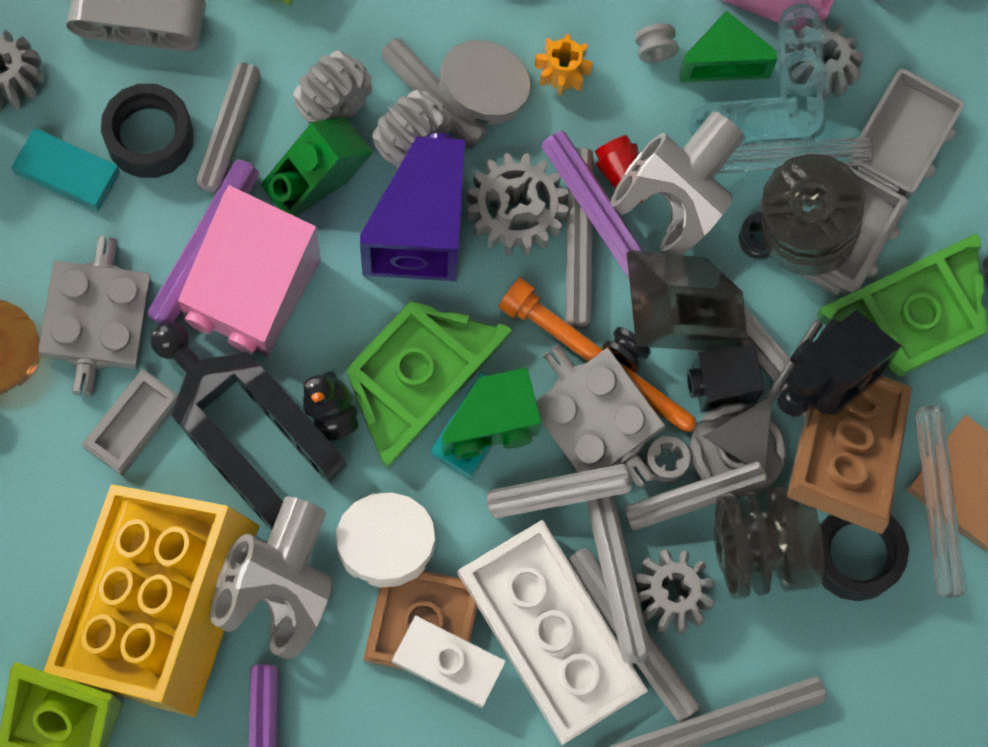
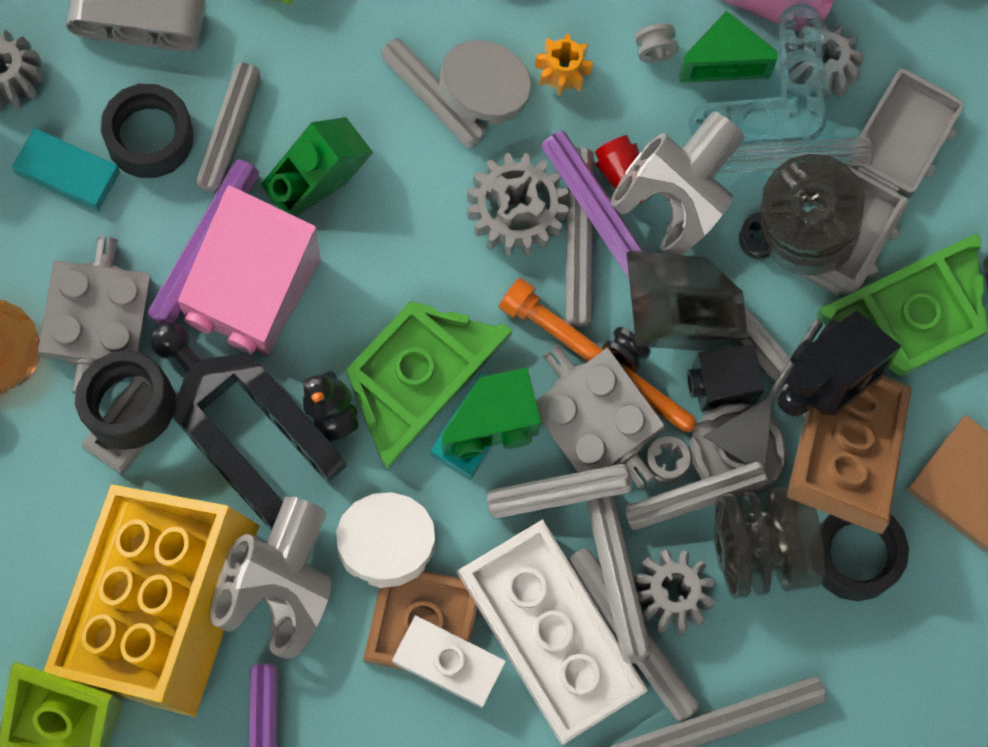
(102, 376): none -> black tyre
(333, 88): light grey gear -> none
(409, 118): light grey gear -> none
(419, 215): dark purple slope -> none
(940, 502): clear axle -> none

